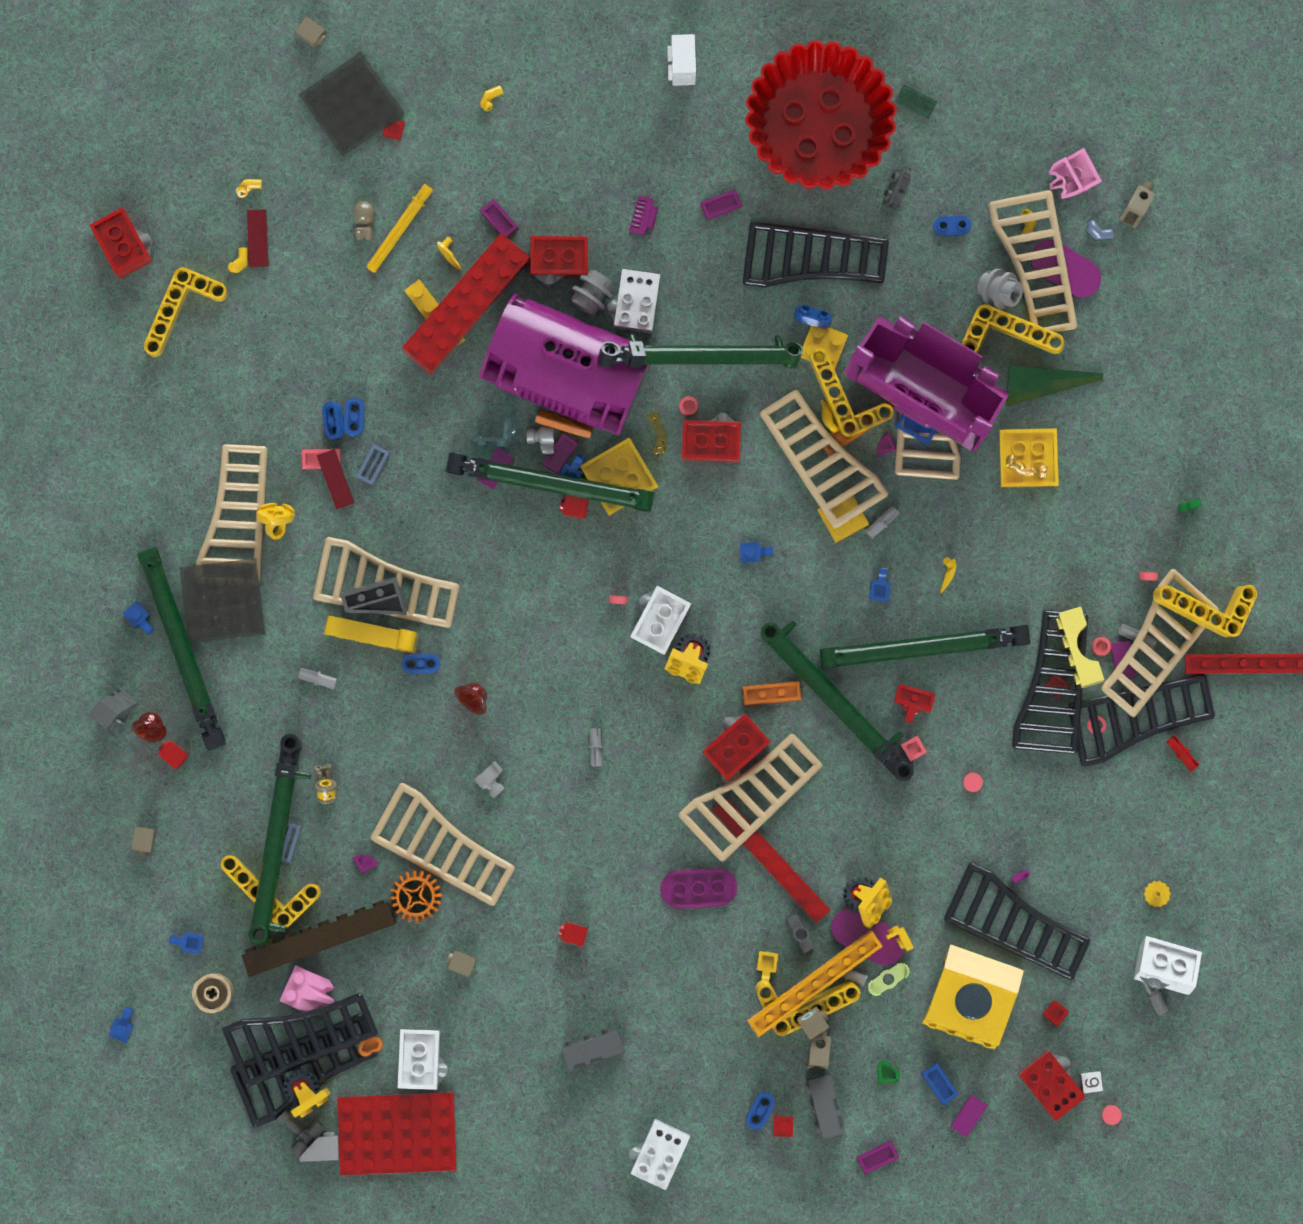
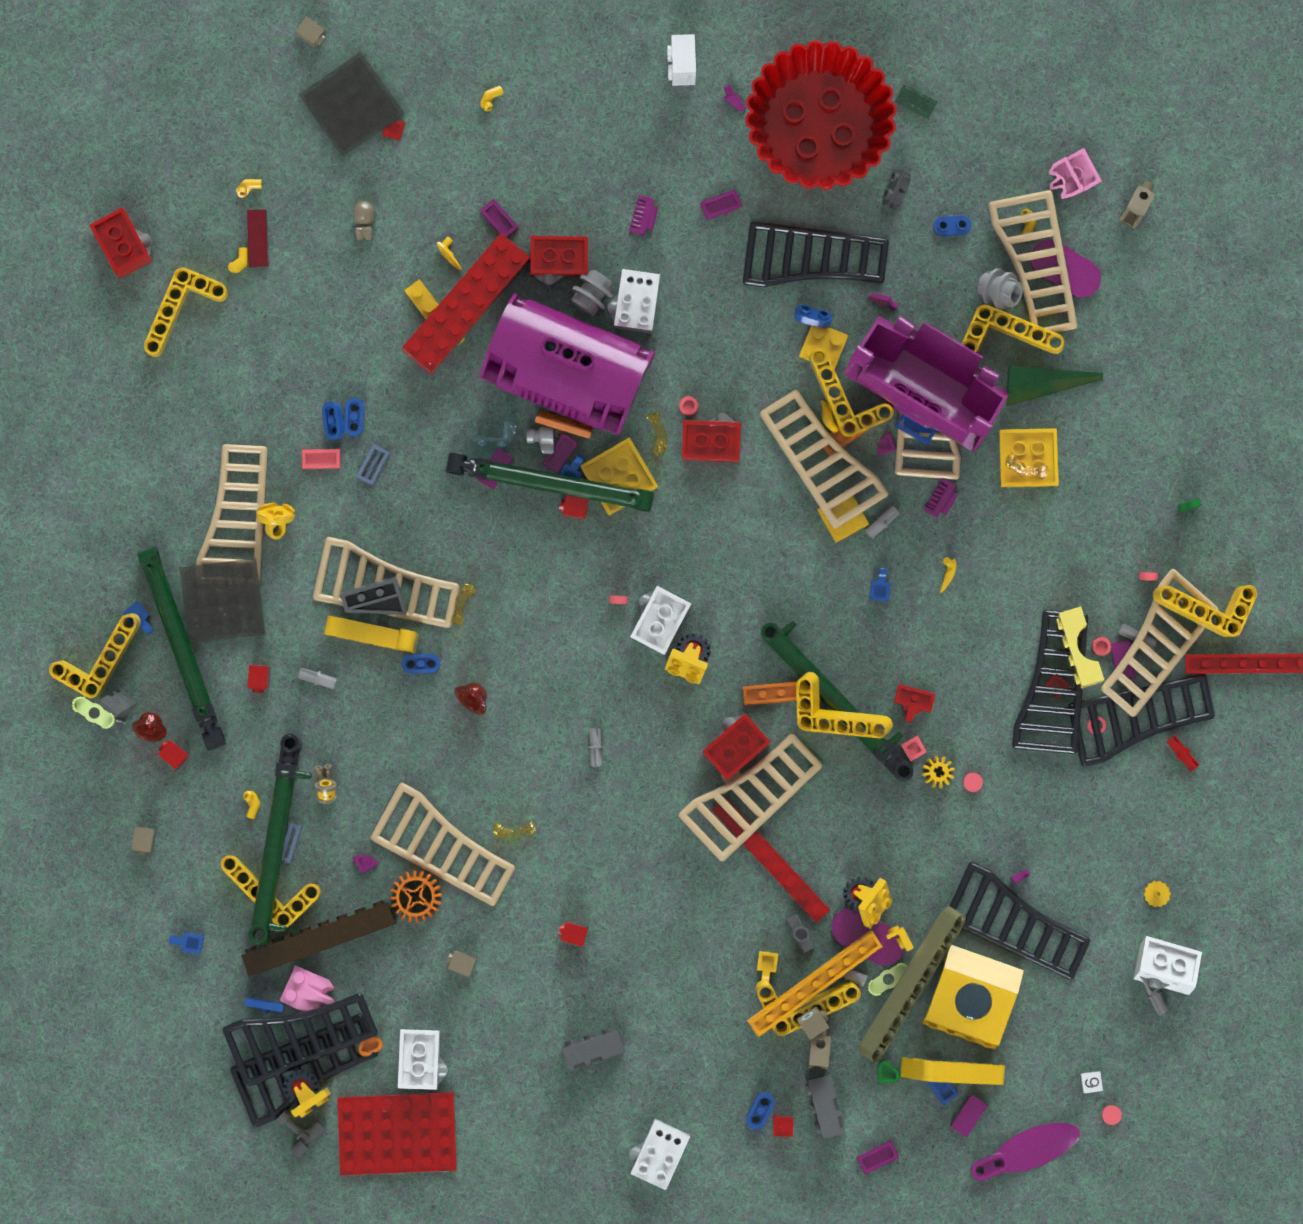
(83, 707): none -> yellowish green piece
(103, 661): none -> yellow beam
(122, 1027): blue plate -> none
(222, 987): tan brick -> none
(253, 802): none -> yellow arm
(258, 678): none -> red brick
(264, 1006): none -> blue plate
(322, 1149): light grey slope -> none
(335, 479): dark red tile -> none
(399, 228): yellow axle -> none
(461, 598): none -> clear yellow arm
(488, 778): light grey piece -> none
(512, 834): none -> clear yellow arm
(637, 354): dark green piece -> none
(698, 888): magenta tile -> none
(733, 98): none -> magenta bar
(751, 552): blue plate -> none
(834, 717): none -> yellow beam
(883, 300): none -> magenta bar
(911, 984): none -> olive beam
(924, 646): dark green piece -> none
(932, 775): none -> yellow gear
(946, 501): none -> magenta piece
(952, 1071): none -> yellow beam
(1028, 1150): none -> magenta plant
(1051, 1084): red piece -> none
(1055, 1013): red tile -> none
(1097, 233): sand blue arm -> none

